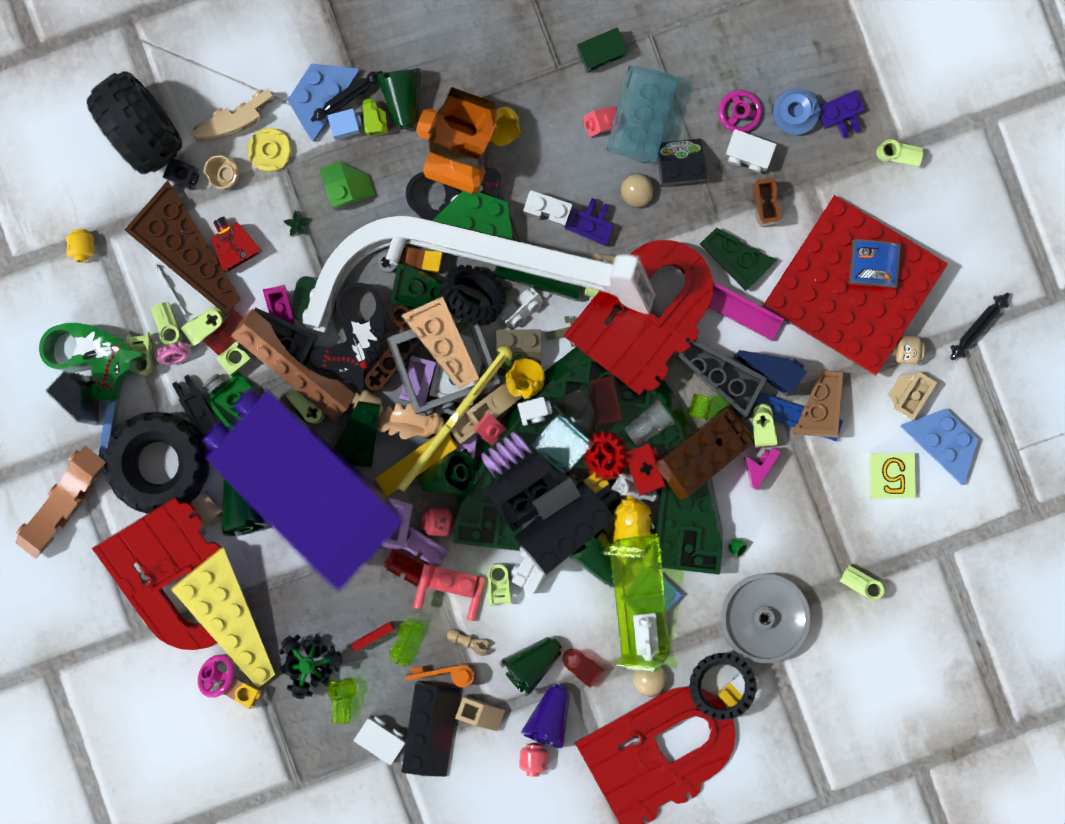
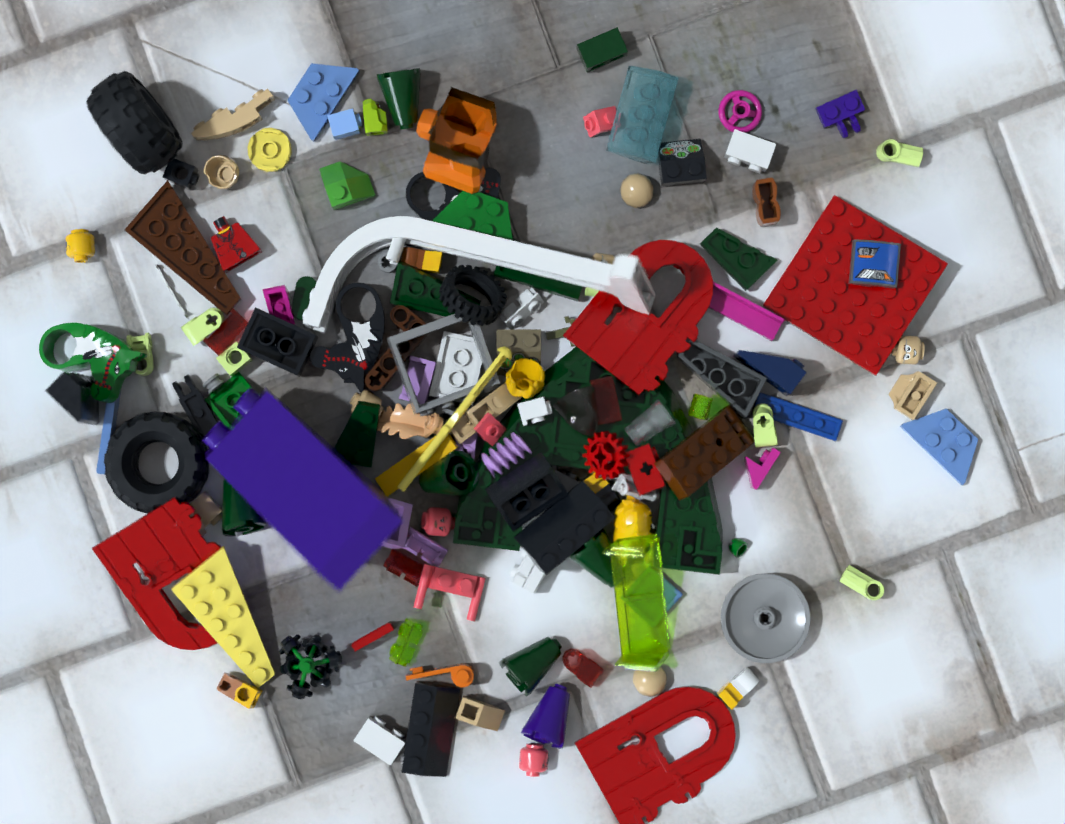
(62, 502): nougat brick -> none
(166, 322): yellowish green piece -> none
(173, 353): bright pink gear -> none
(210, 673): dark pink piece -> none
(259, 338): nougat arch -> none
(297, 224): dark green plant -> none
(304, 406): yellowish green piece -> none
(340, 693): clear neon green piece -> none
(345, 96): black wheel -> none
(440, 336): light nougat wing -> none
(454, 636): tan piece -> none
(499, 586): yellowish green piece -> none
(507, 127): yellow hair -> none
(540, 204): white brick -> none
(556, 498): dark grey tile -> none
(561, 444): clear light blue tile -> none
(590, 226): dark purple hinge -> none
(646, 635): white hinge -> none
(696, 684): black tyre -> none
(796, 111): medium blue piece -> none
(823, 408): medium nougat wing -> none
(892, 475): yellowish green tile -> none
(979, 326): black wheel -> none

